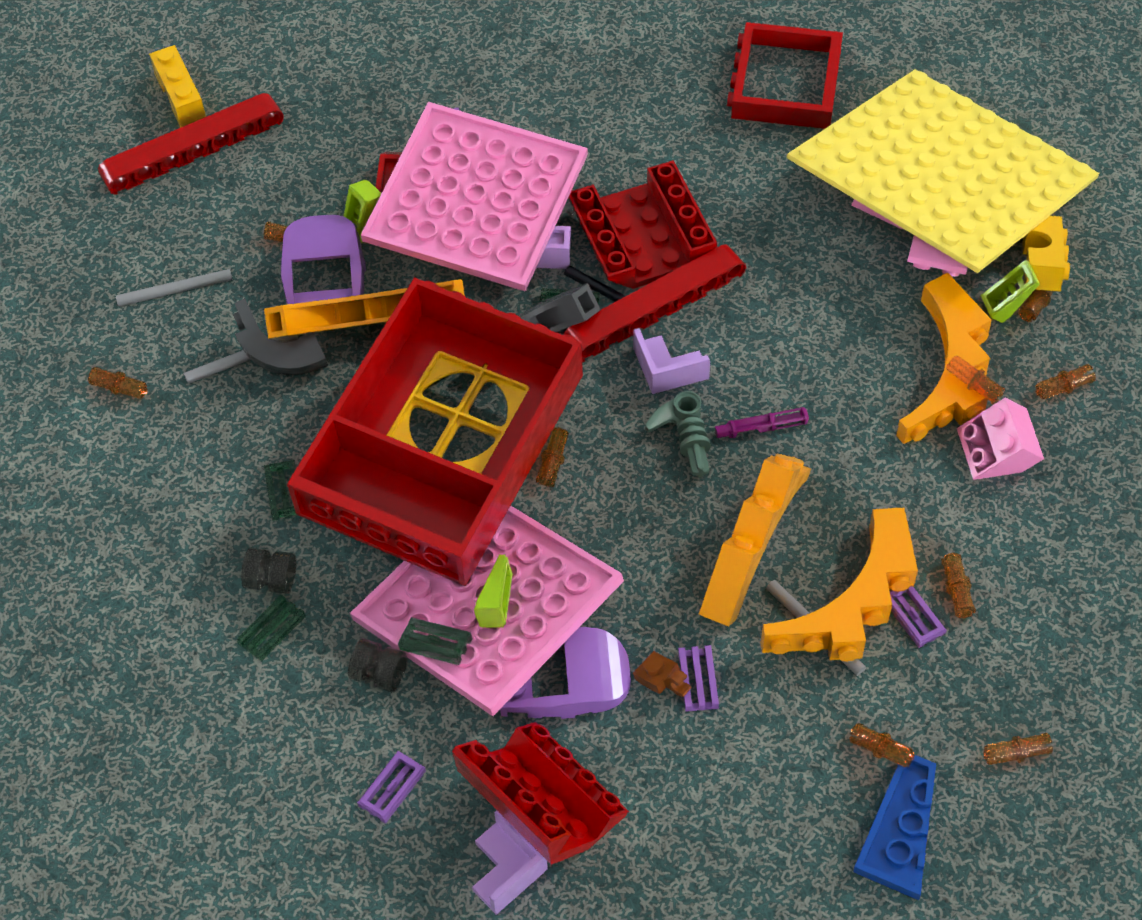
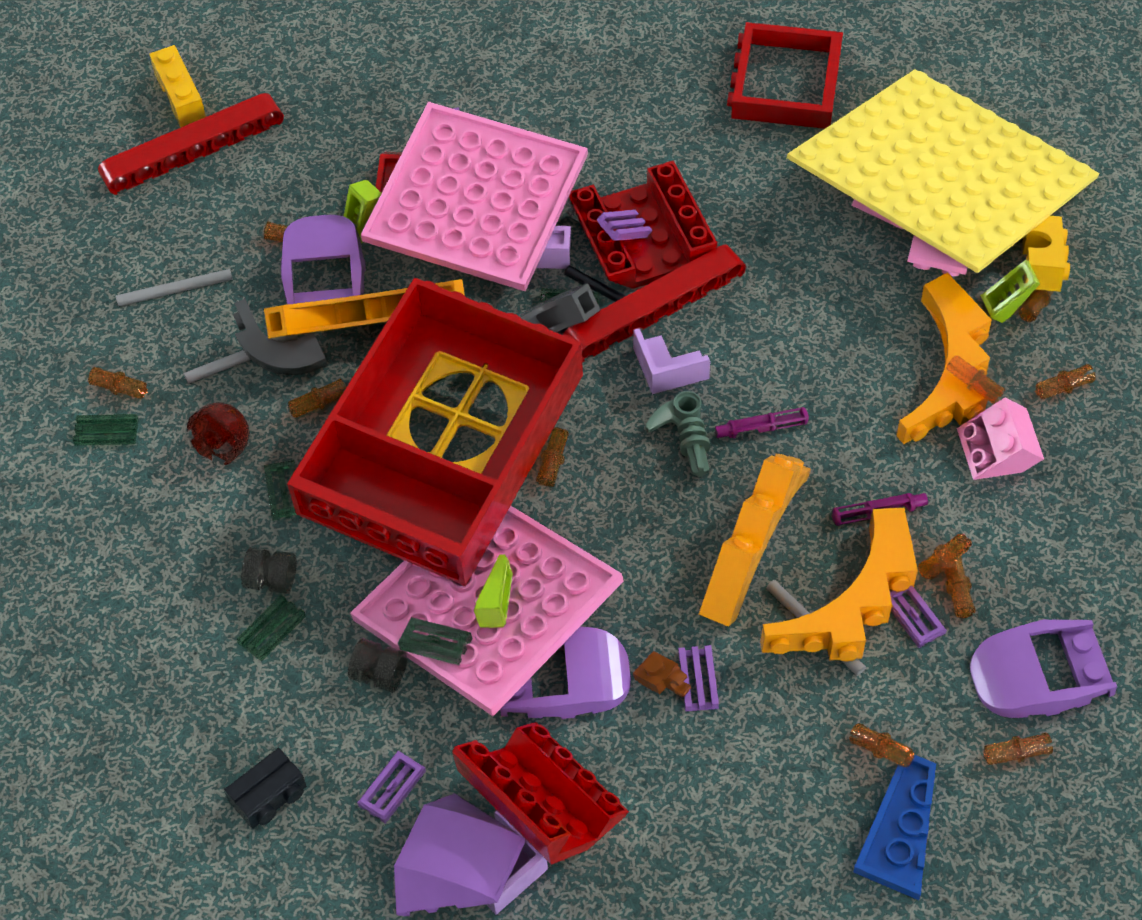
(106, 425): none -> clear green tile
(215, 426): none -> clear red cylinder
(266, 788): none -> black brick
(316, 398): none -> clear orange axle
(454, 858): none -> medium lavender wedge
(621, 220): none -> medium lavender tile
(908, 500): none -> magenta piece
(944, 556): none -> clear orange axle
(1012, 679): none -> medium lavender slope

